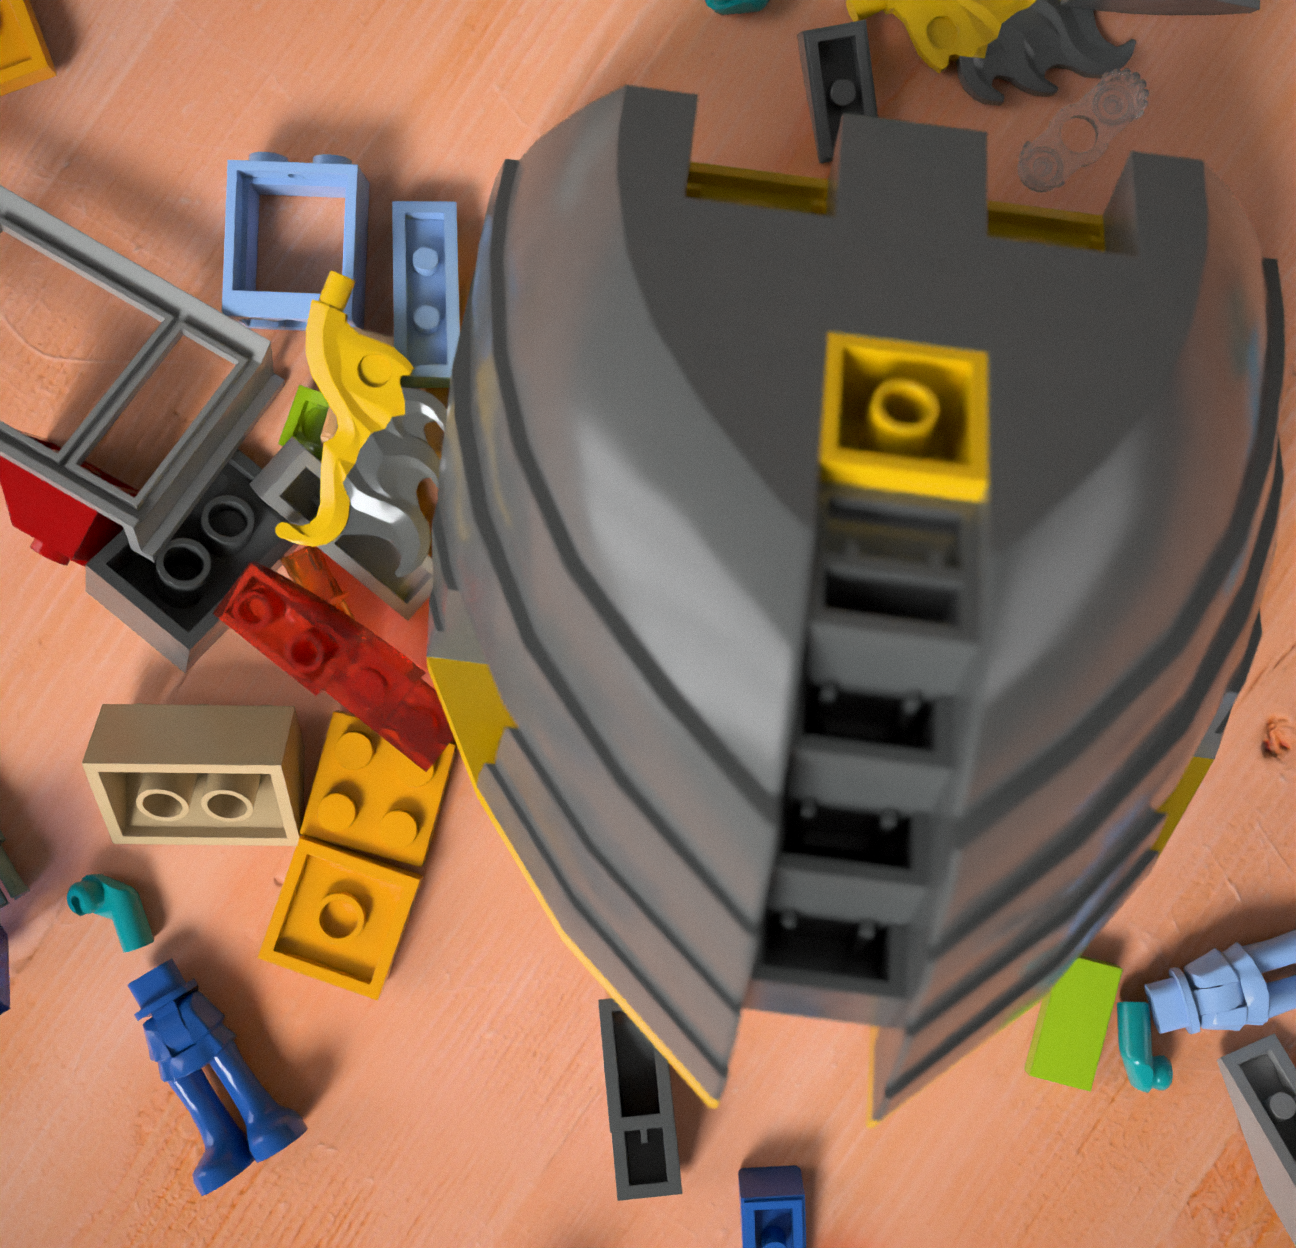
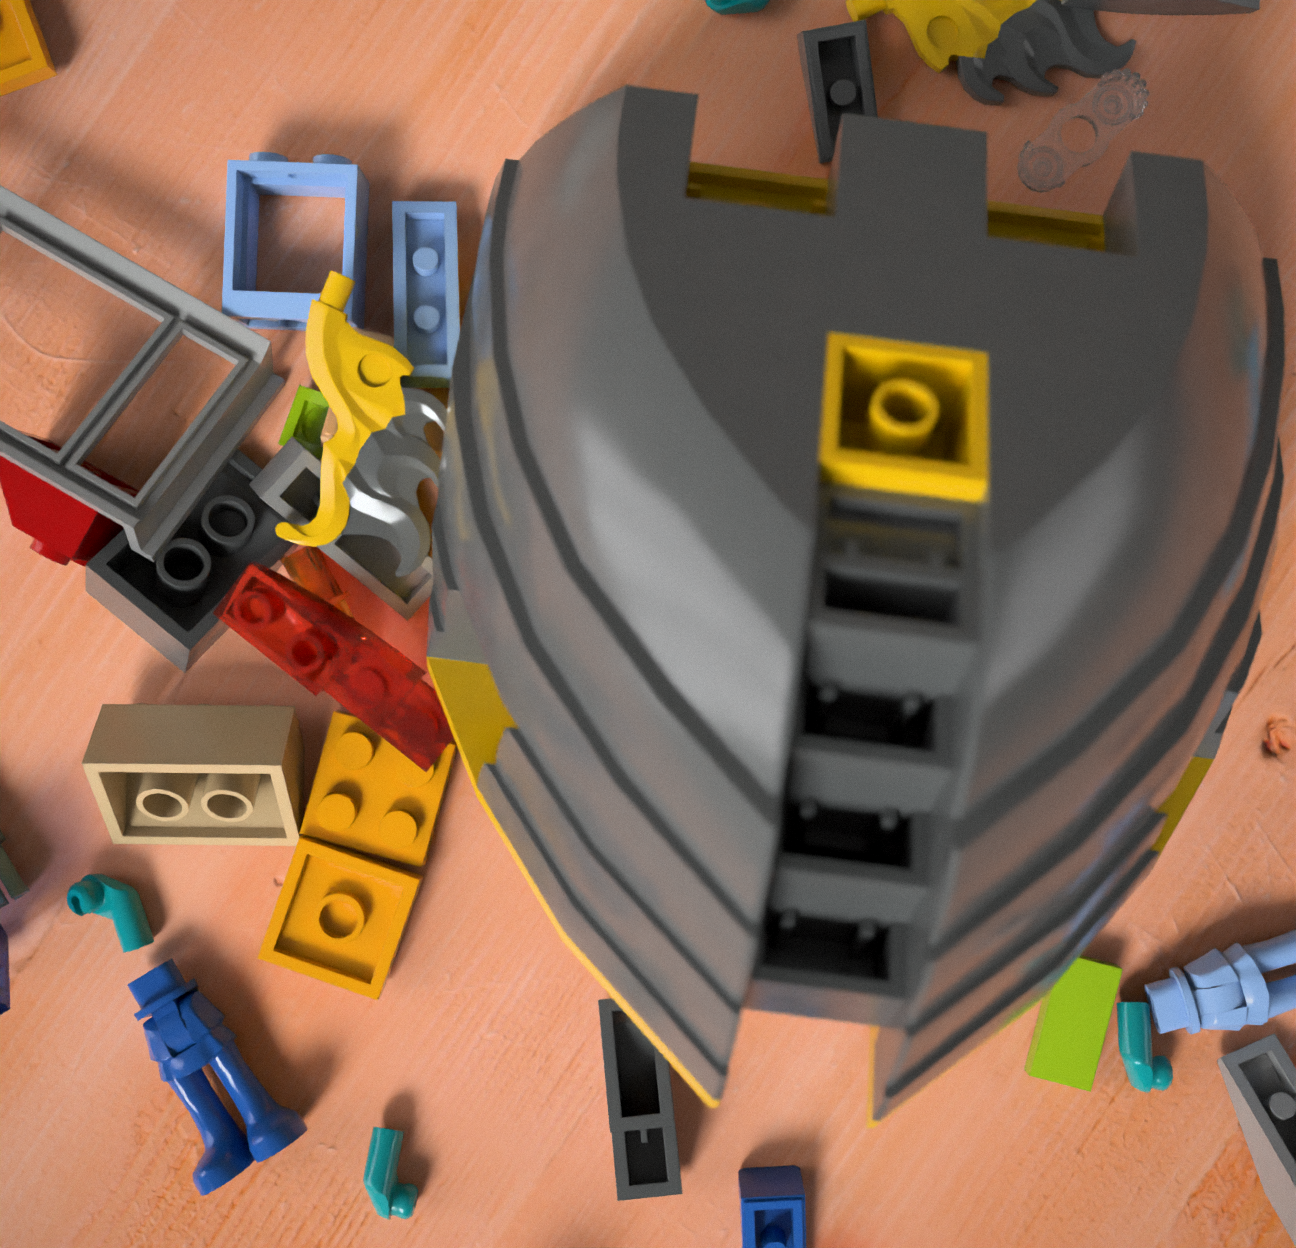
(380, 1176): none -> teal arm

